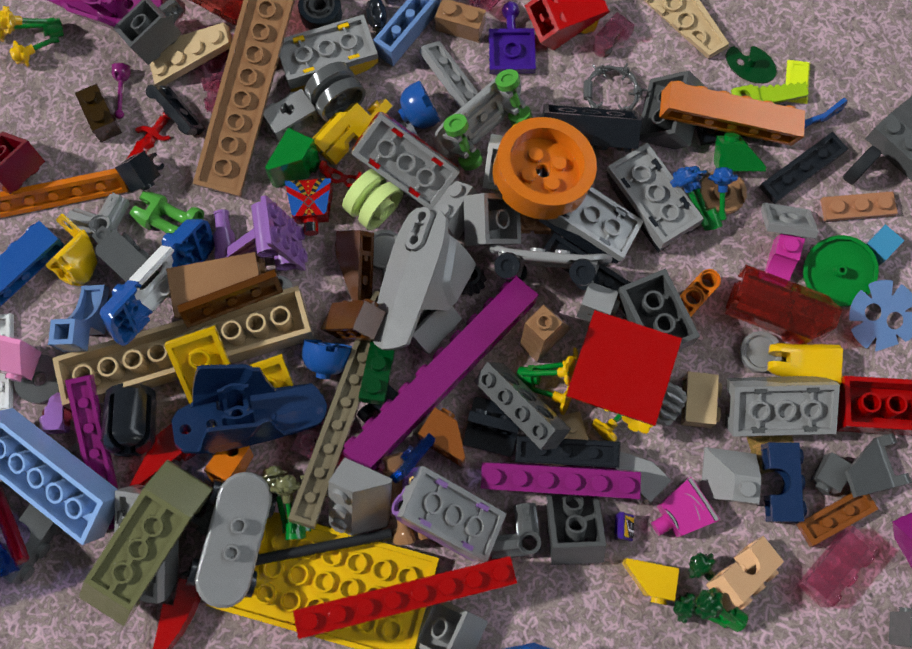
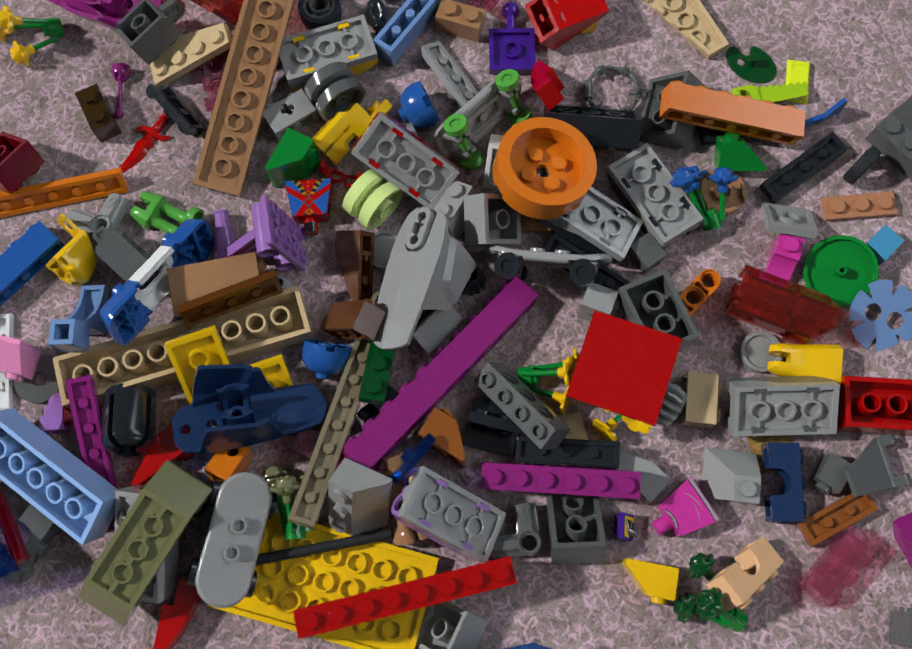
(139, 171): black brick -> none
(542, 332): medium nougat slope -> none
(546, 84): none -> red slope
(611, 33): clear pink leg -> none
(646, 252): none -> dark grey brick

